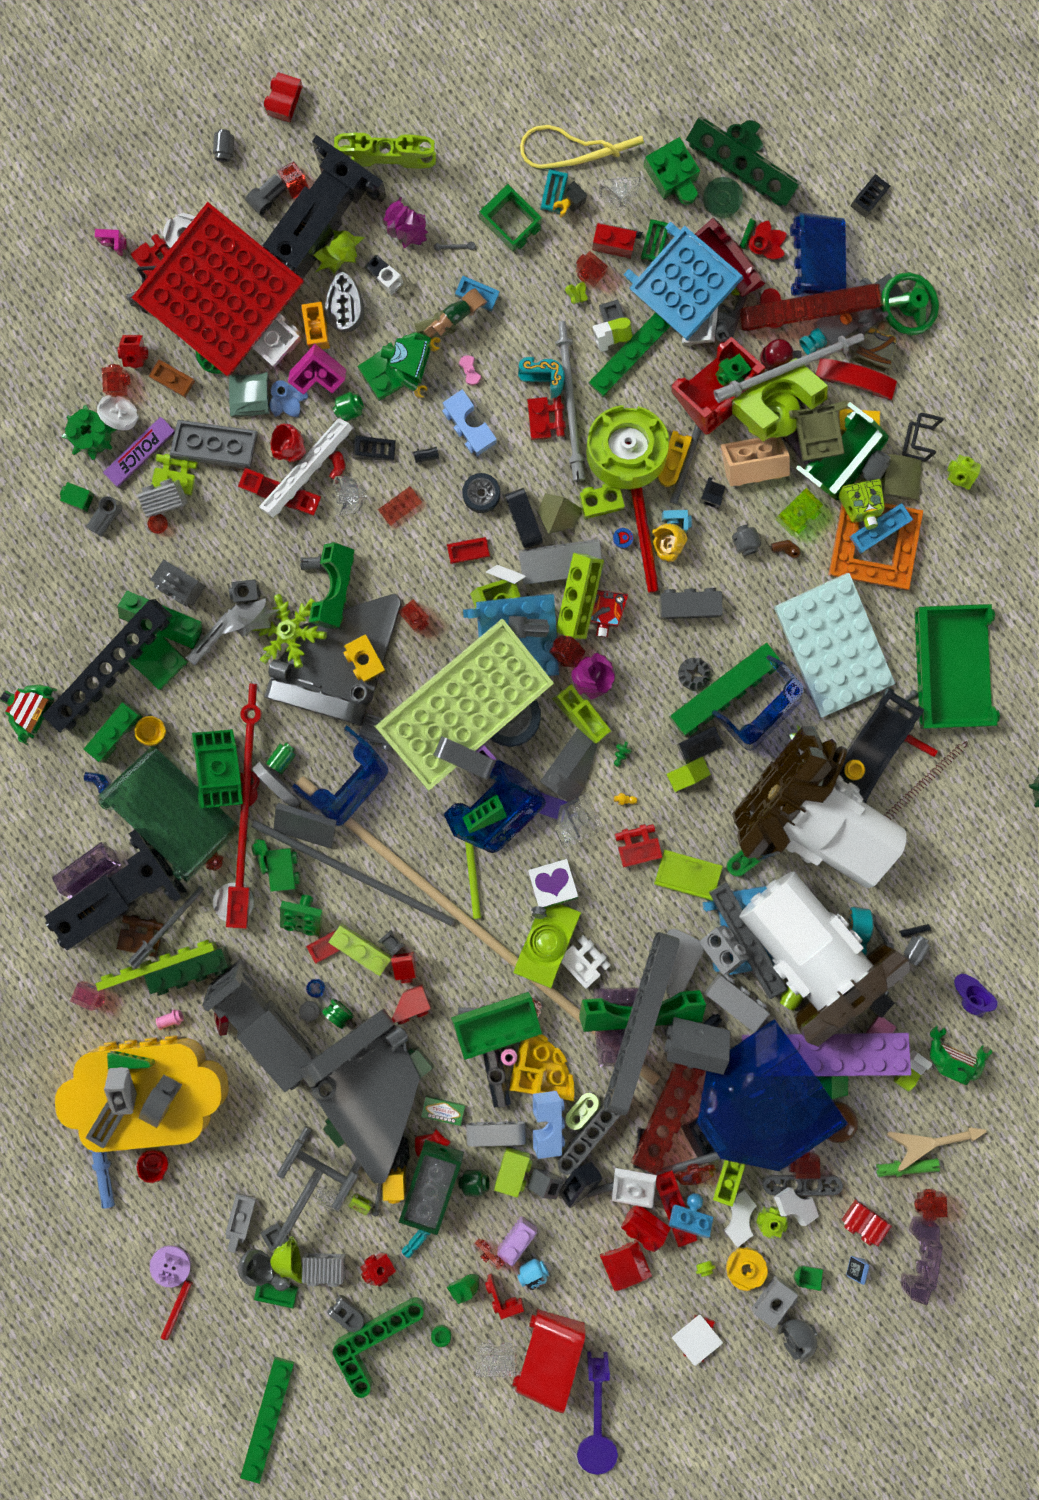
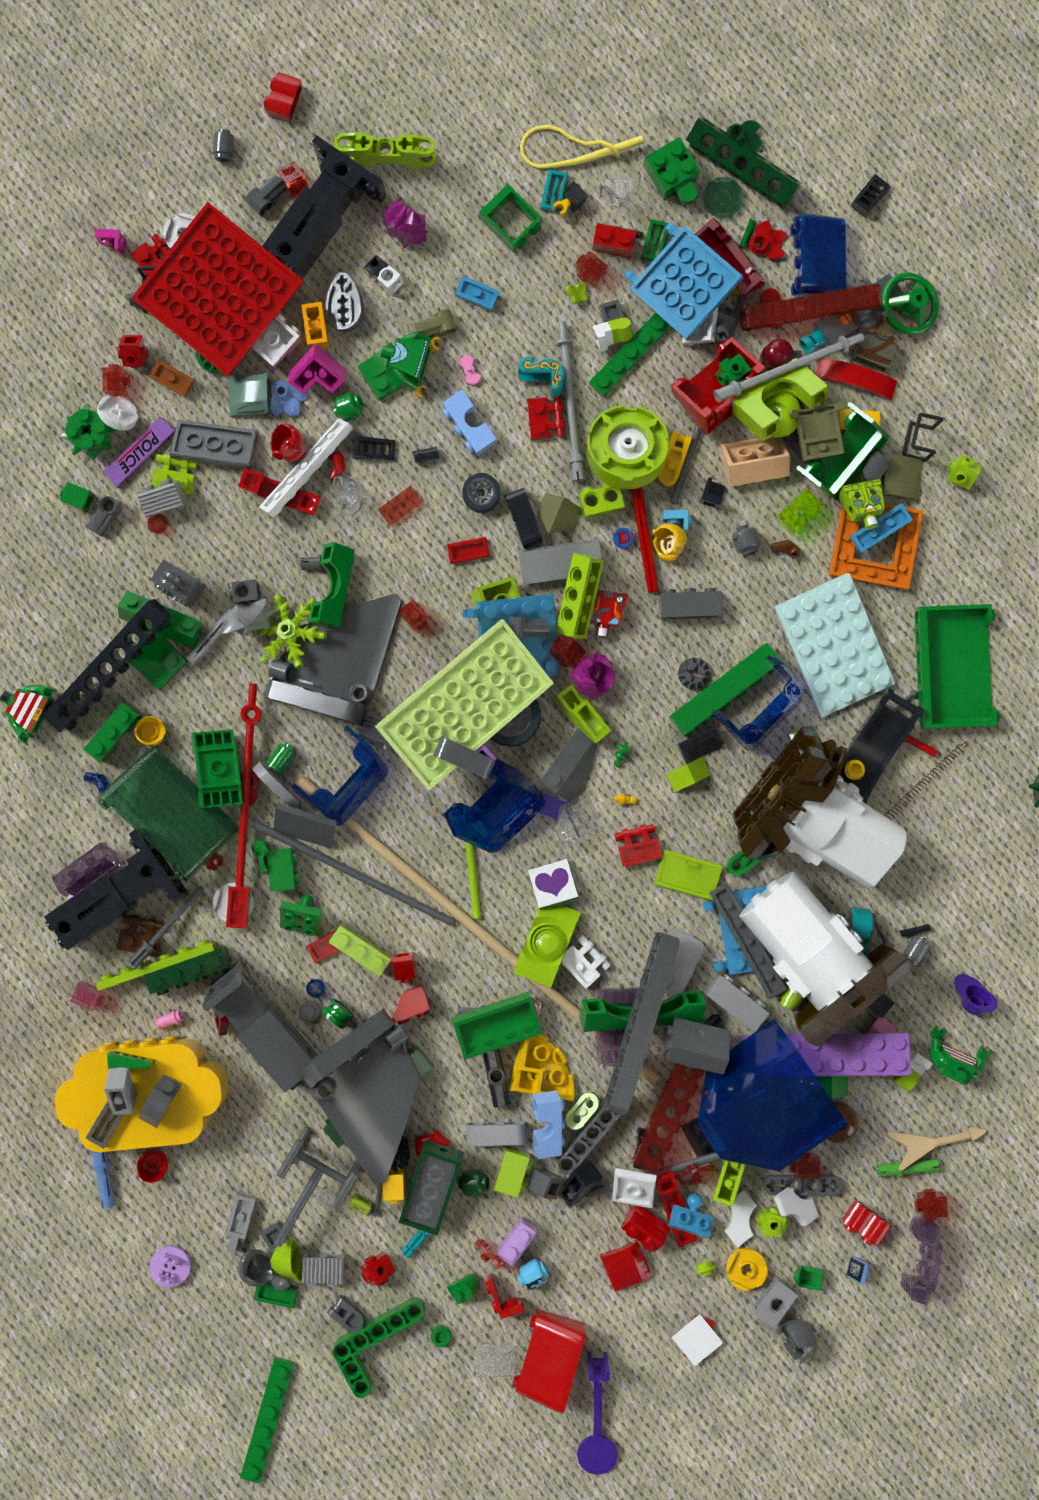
(176, 1310): red piece -> none
(338, 251): lime hair -> none
(360, 647): yellow brick -> none
(391, 943): dark grey bush -> none
(443, 1110): tile -> none
(457, 312): medium nougat piece -> none
(471, 246): dark grey hinge -> none
(490, 811): green slope -> none
(505, 574): white sticker -> none
(508, 1061): bright pink pin -> none
(539, 912): dark grey piece -> none
(720, 953): light grey brick -> none

